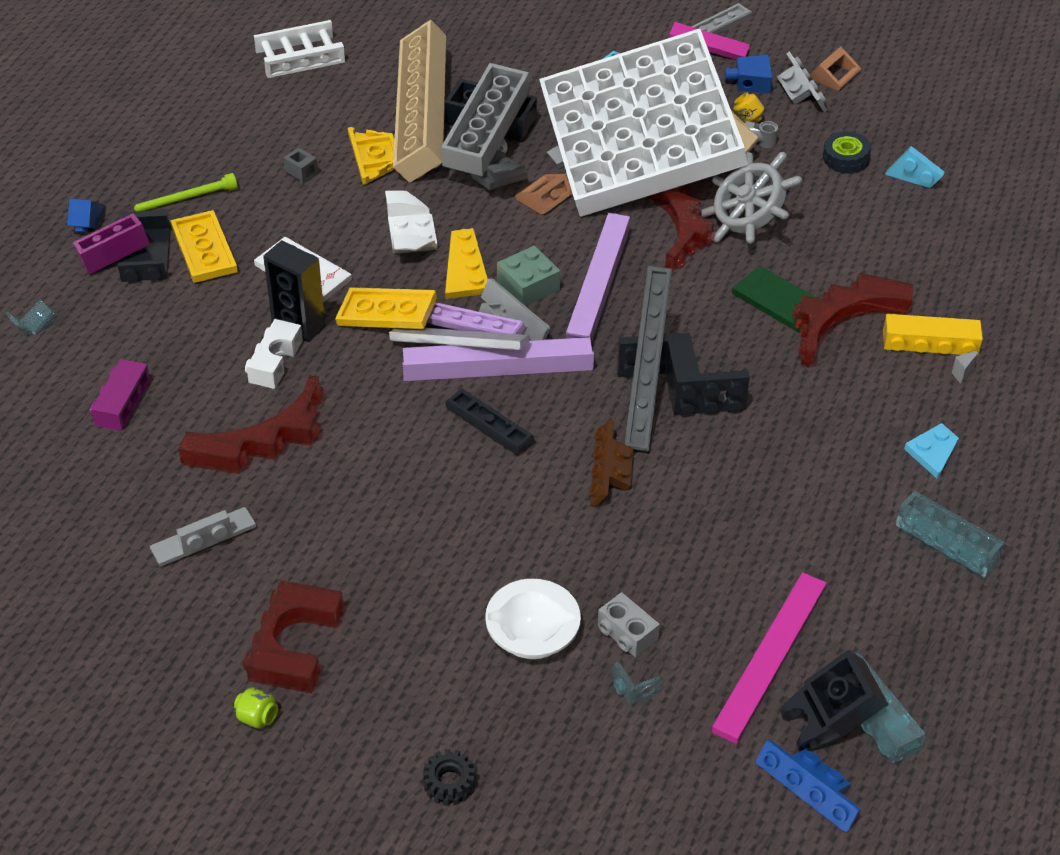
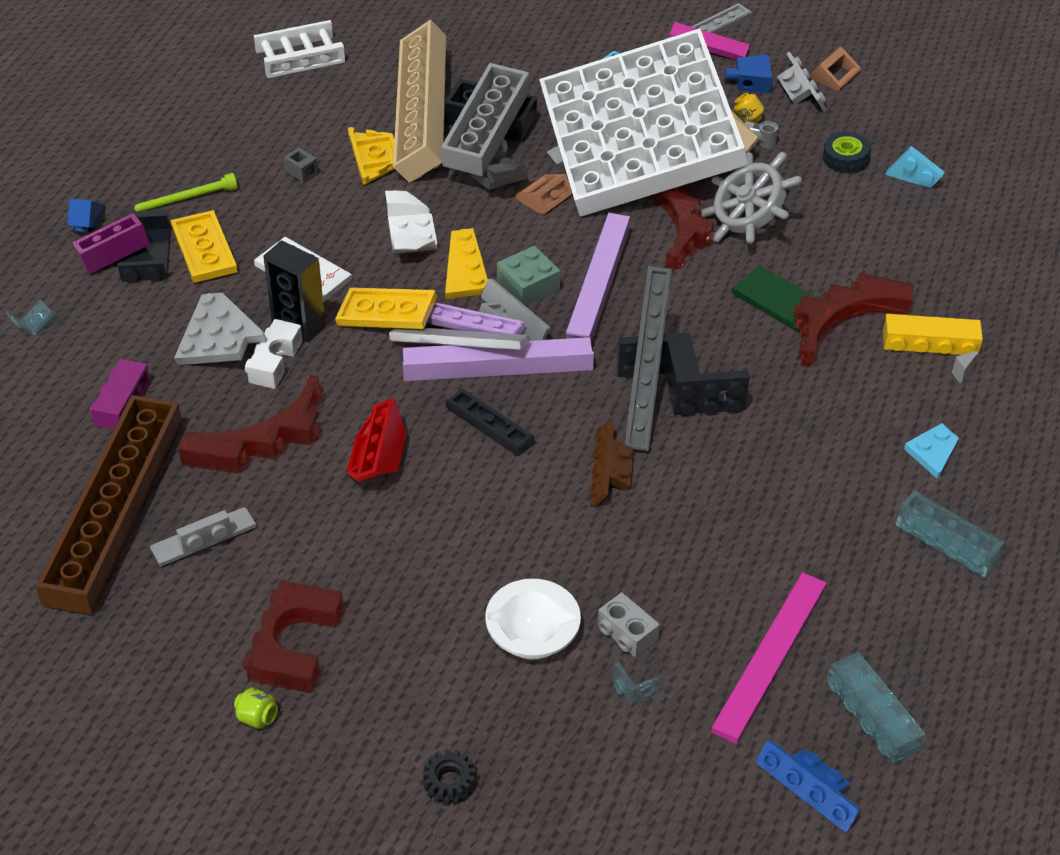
(109, 506): none -> reddish brown brick
(217, 332): none -> light grey wing
(378, 443): none -> red wedge
(835, 701): black brick -> none

